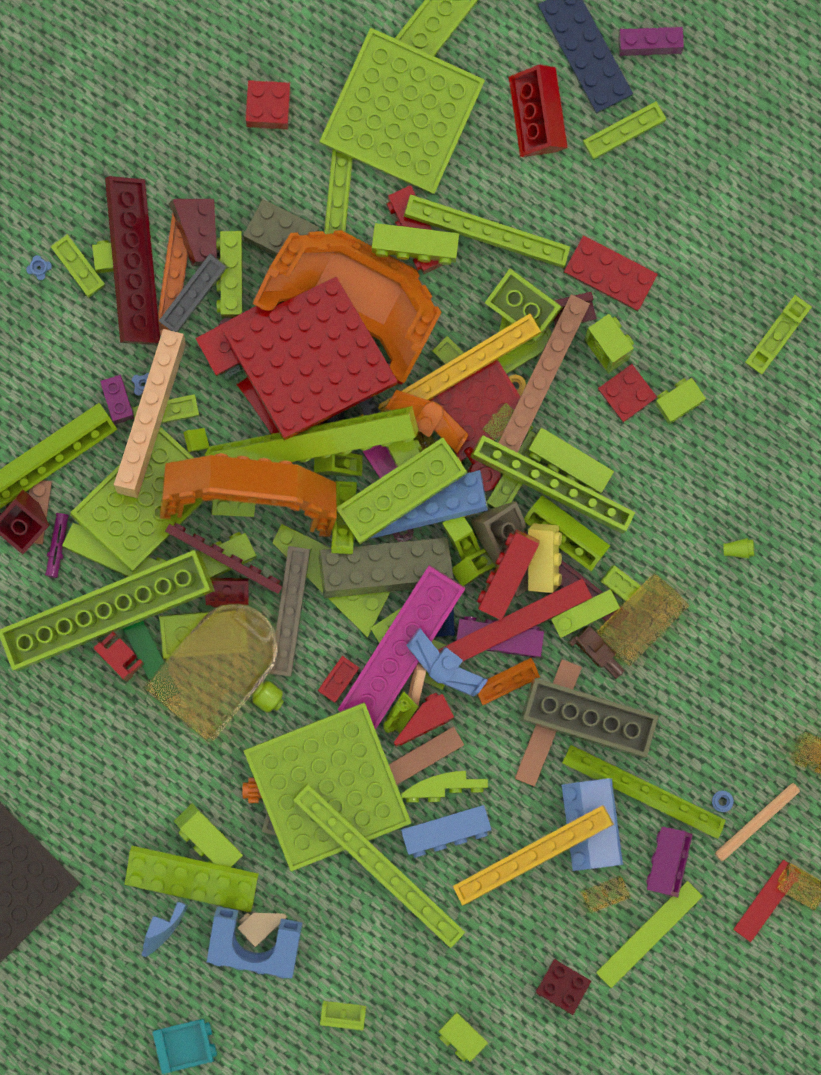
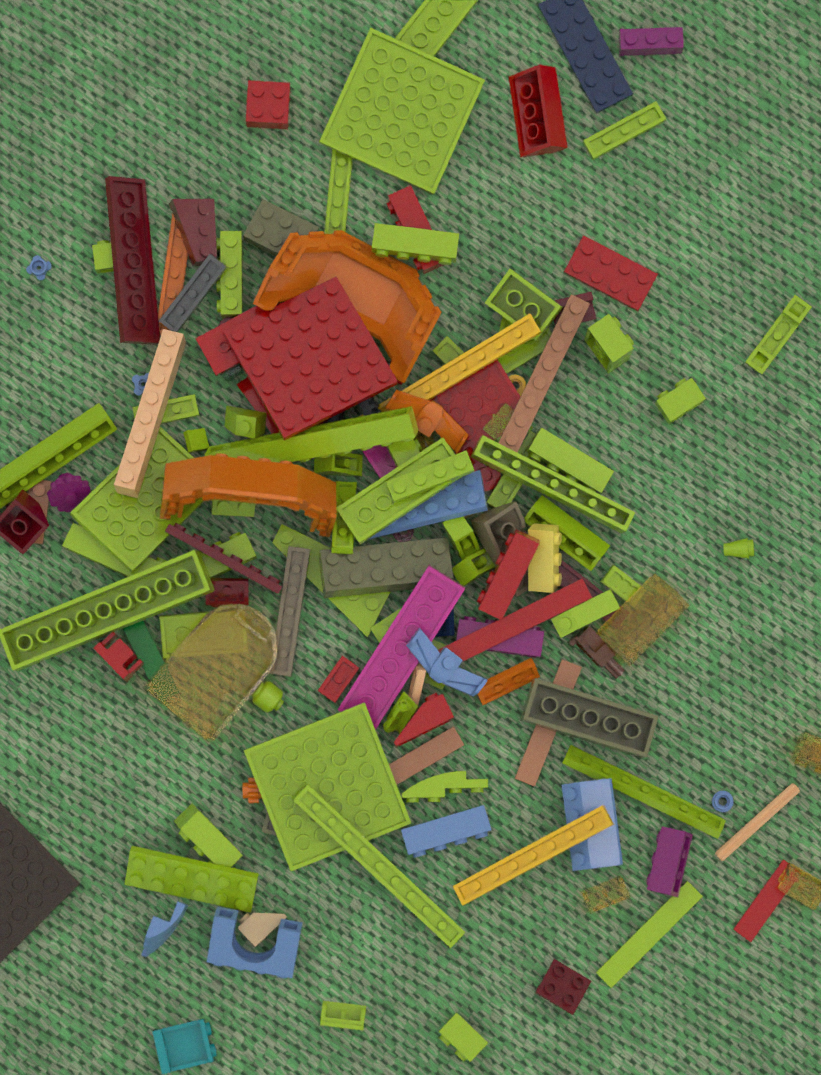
(52, 570): magenta pin -> none
(68, 492): none -> magenta plant
(77, 266): lime plate -> none
(117, 399): magenta brick -> none
(245, 422): none -> lime slope
(430, 476): none -> lime plate
(486, 231): lime plate -> none
(627, 393): red plate -> none

